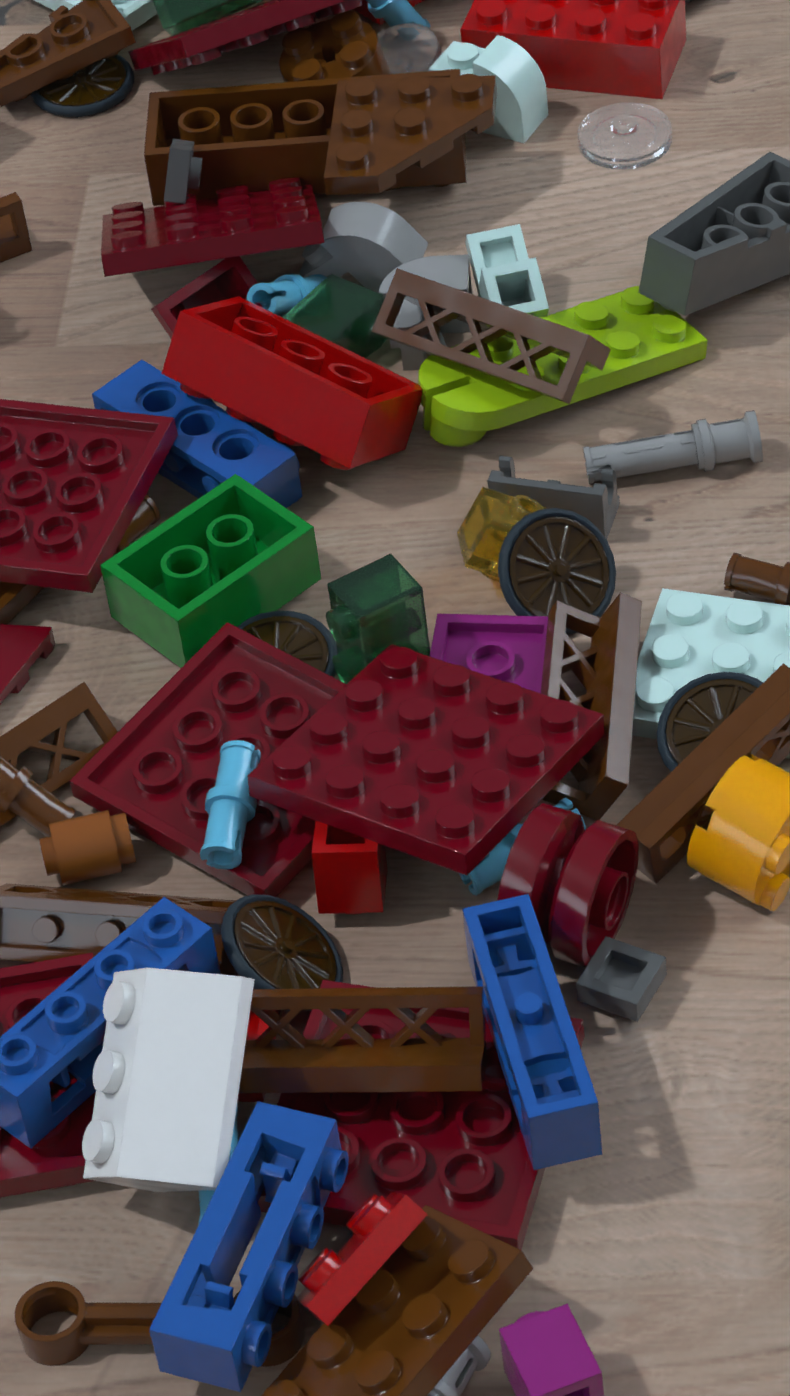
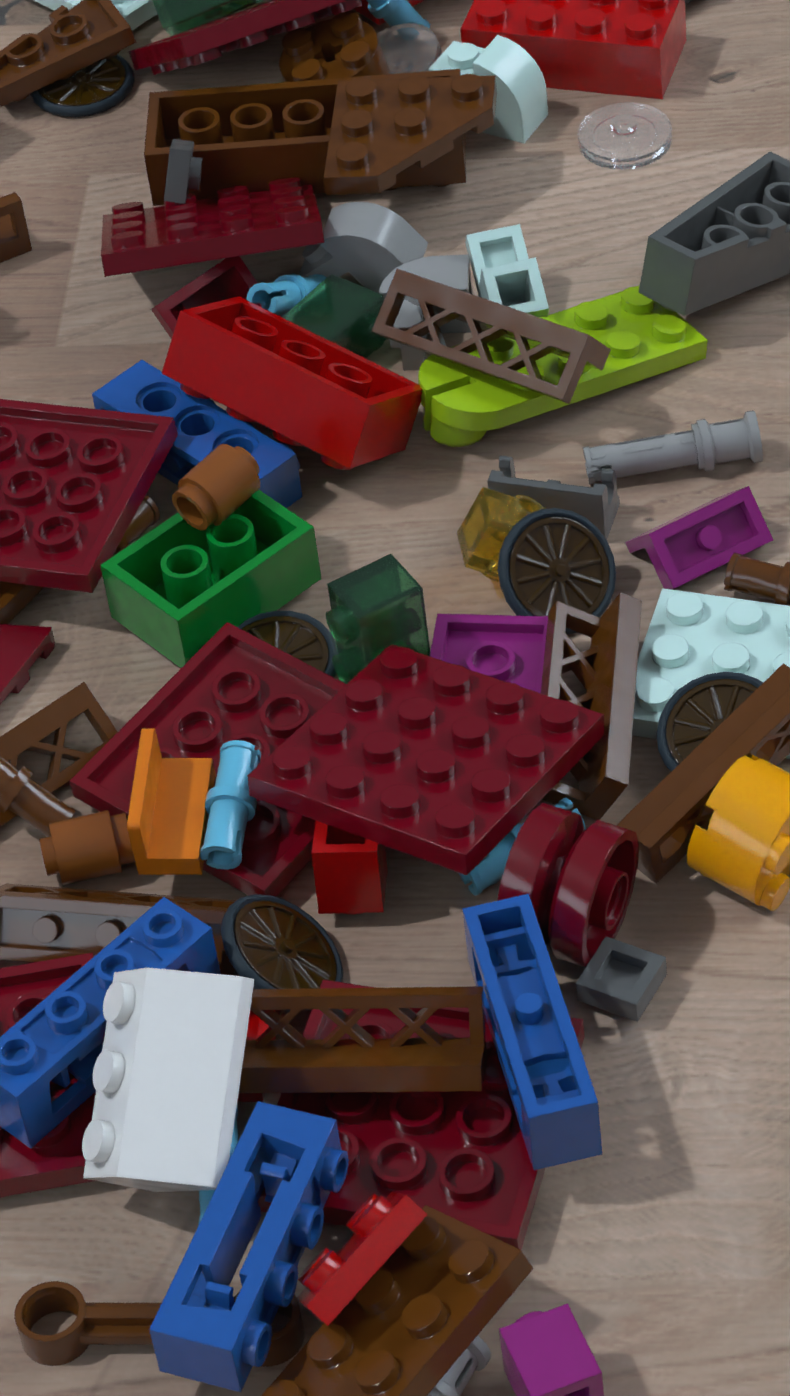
(168, 810): none -> orange panel
(217, 486): none -> dark orange brick
(704, 538): none -> magenta panel

